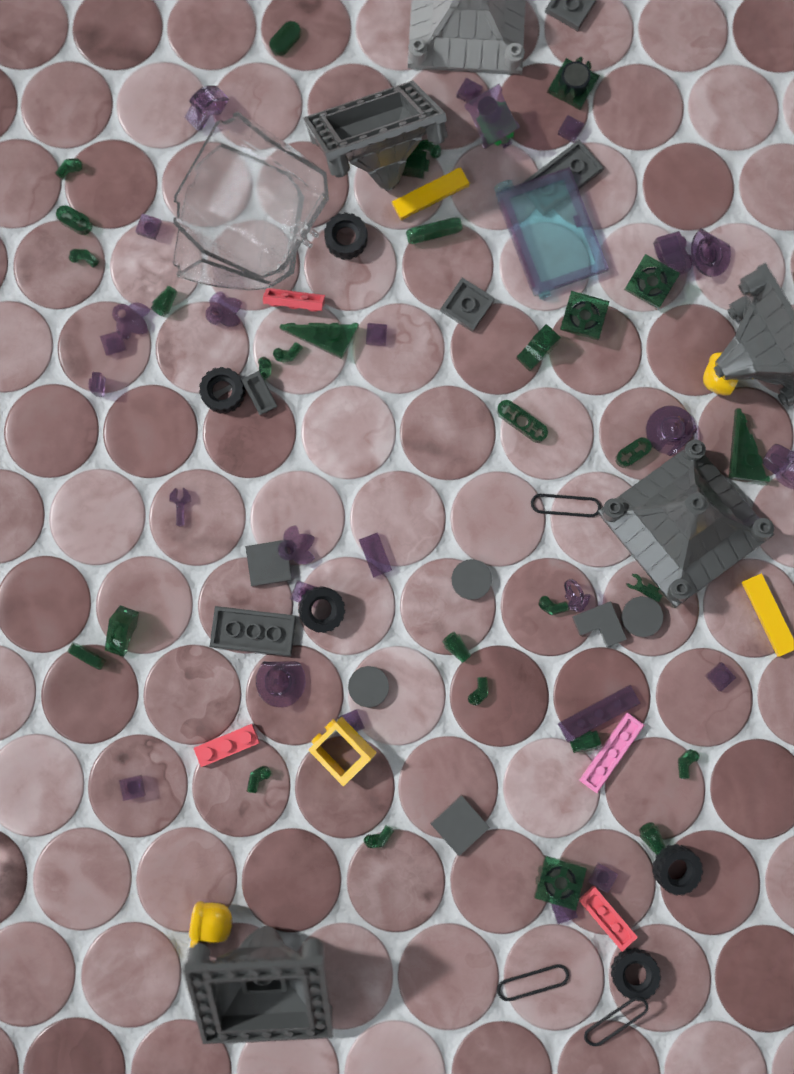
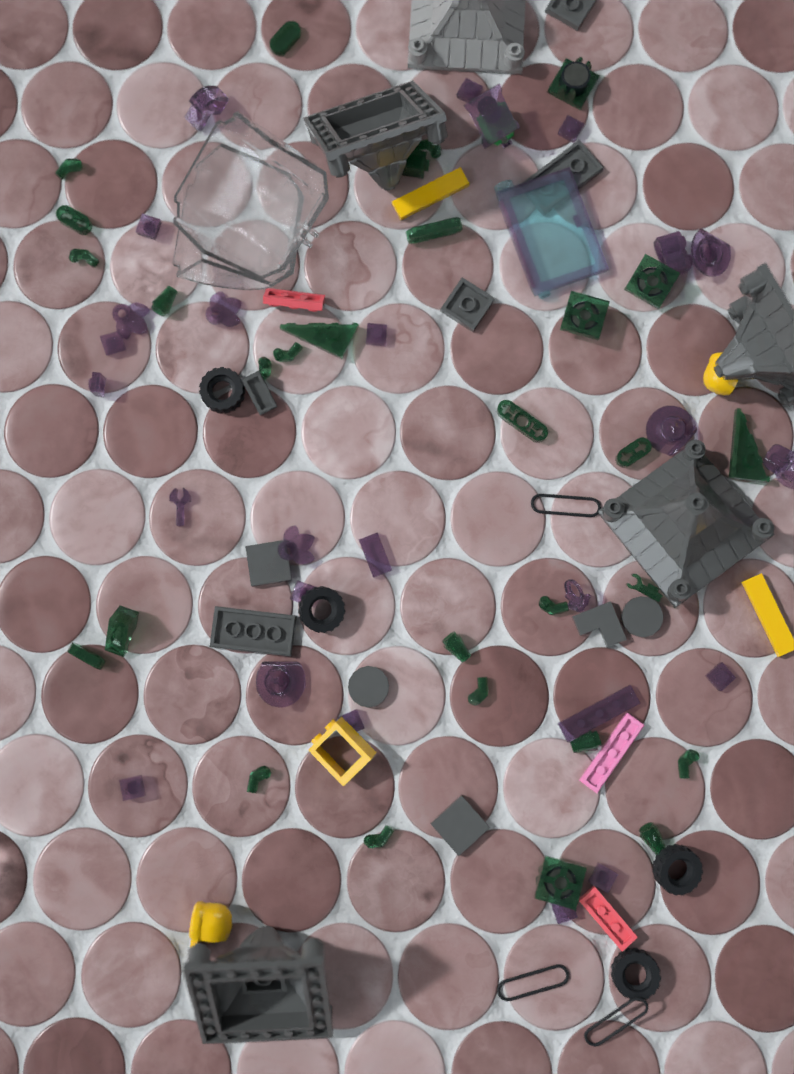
(226, 745): coral plate -> none
(350, 221): black tyre -> none
(471, 579): dark grey tile -> none
(538, 348): clear green arch -> none

